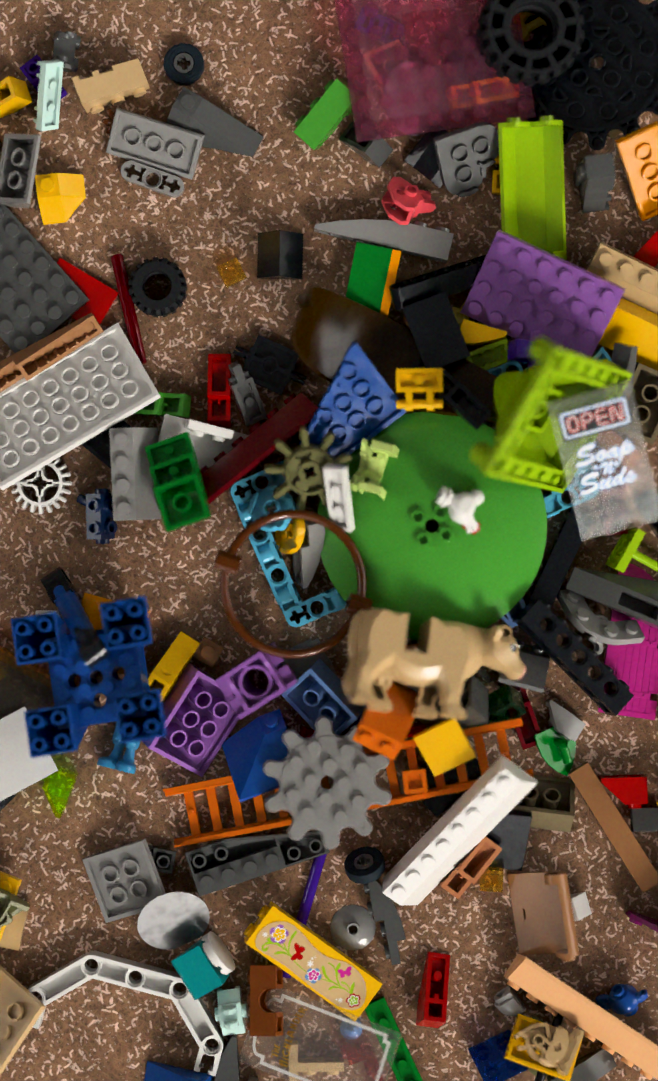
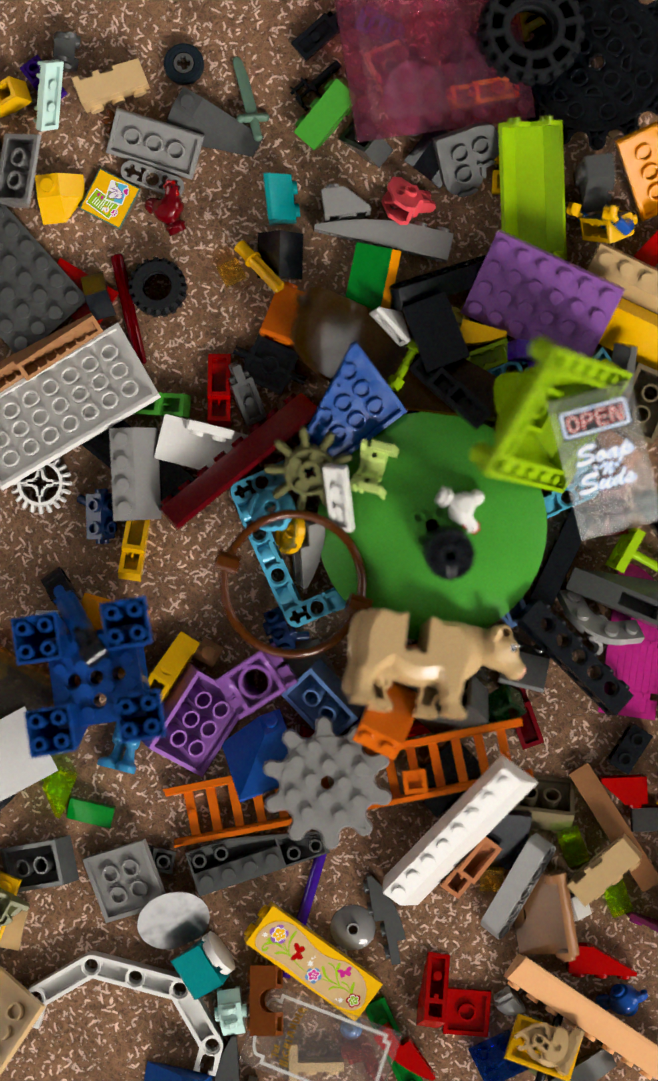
(41, 863): none -> dark grey slope
(90, 812): none -> green slope
(98, 295): none -> black slope
(110, 199): none -> tile
(133, 550): none -> yellow slope
(168, 208): none -> dark red animal
(177, 482): green slope -> none
(251, 115): none -> sand green sword
(253, 260): none -> yellow axle
(278, 629): none -> dark blue brick
(280, 199): none -> teal slope
(281, 315): none -> orange slope
(316, 36): none -> black hinge
(317, 82): none -> black piece
(343, 204): none -> light grey slope
(364, 874): black bush -> none
(393, 323): none -> white slope
(395, 381): none -> lime bar
(411, 1058): none -> red slope
(419, 381): yellow plate -> none
(443, 539): none -> black wheel
(444, 746): yellow tile -> none
(467, 1012): none -> red tile
(518, 886): none -> light grey beam
(556, 750): green shield -> none
(563, 721): light grey slope -> none
(572, 846): none -> clear neon green plate
(599, 963): none -> red slope
(604, 226): none -> torso
(604, 869): none -> tan wedge
(618, 899): none -> clear neon green plate
(629, 748): none -> black brick

